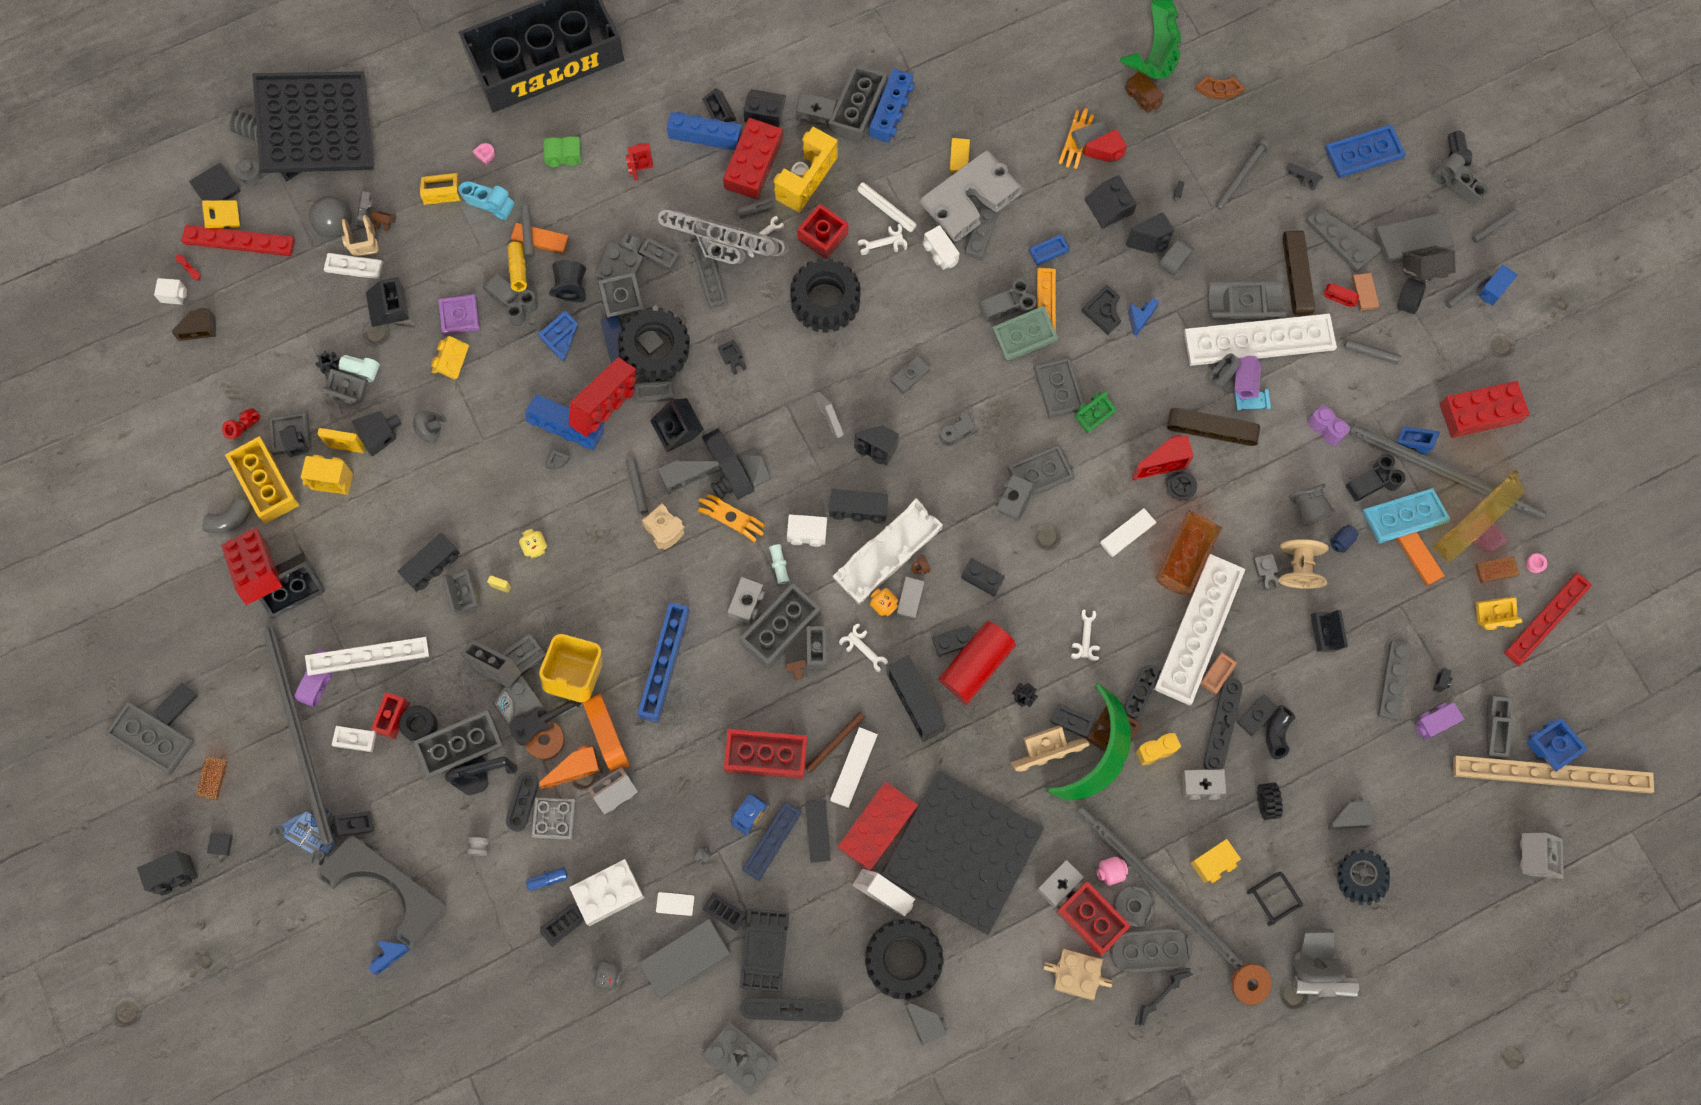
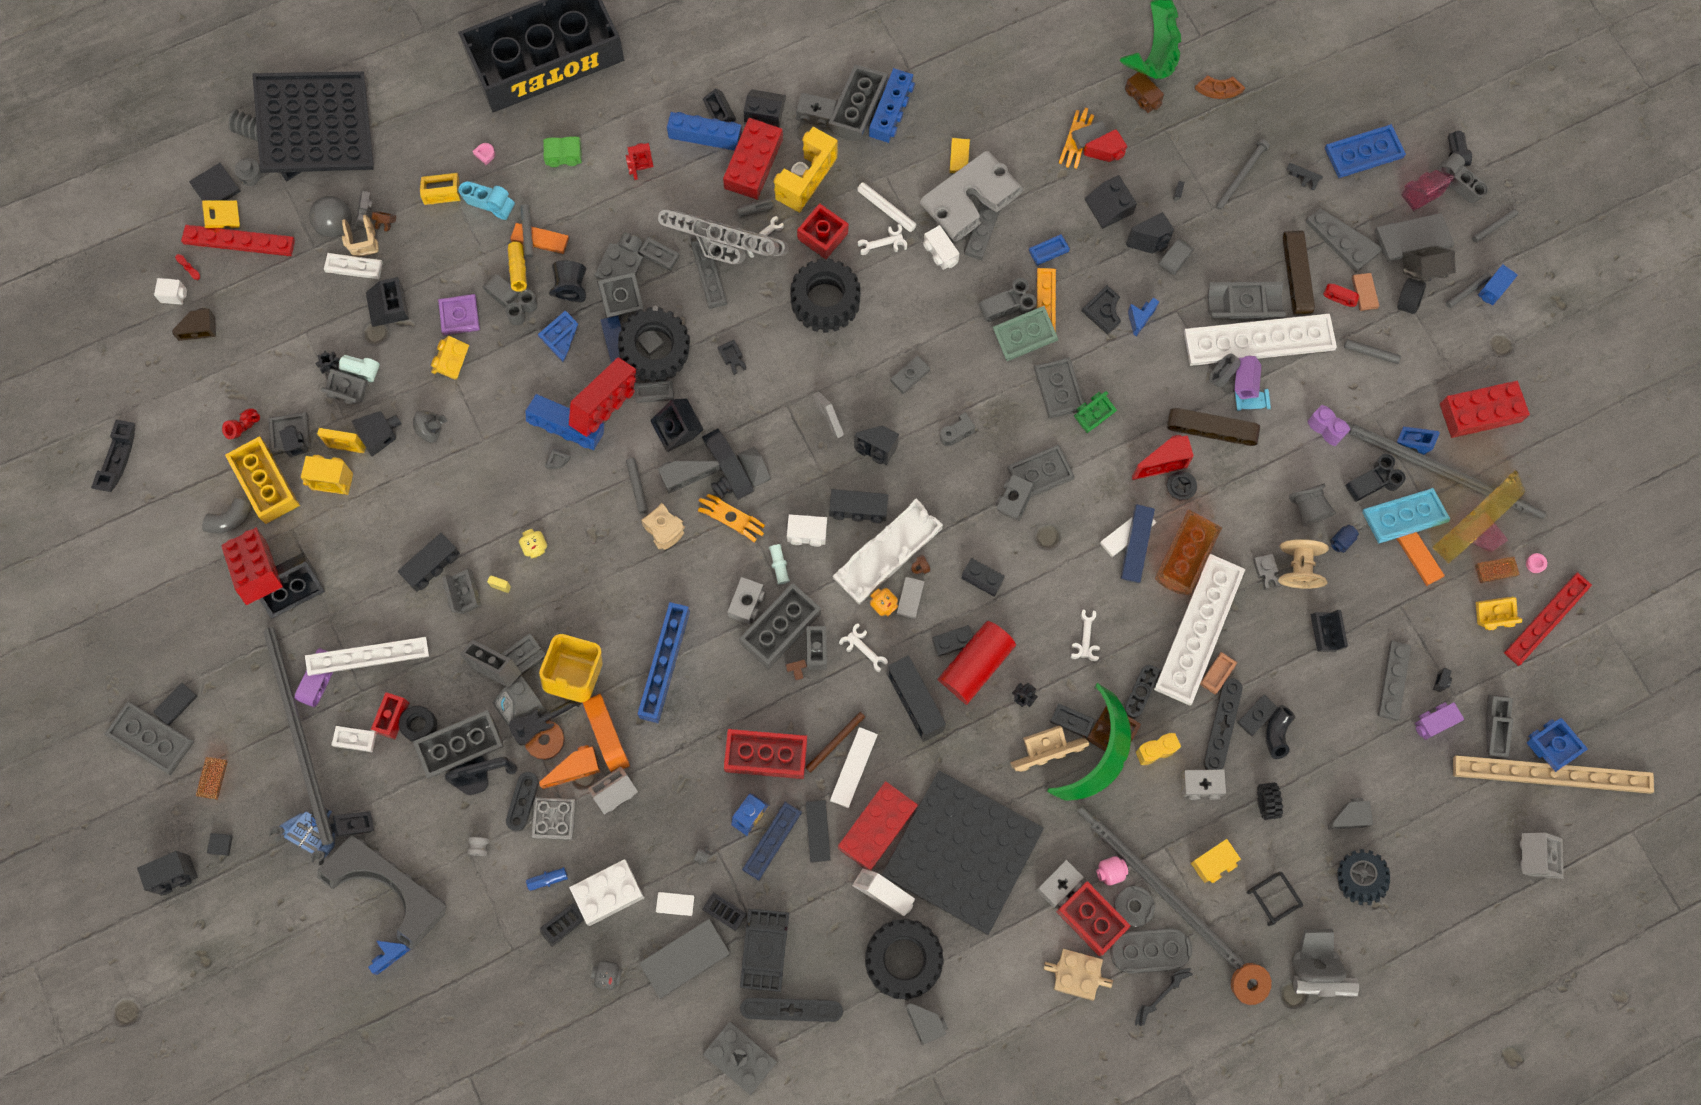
(117, 456): none -> black slope
(1137, 543): none -> dark blue tile
(1426, 189): none -> clear pink slope

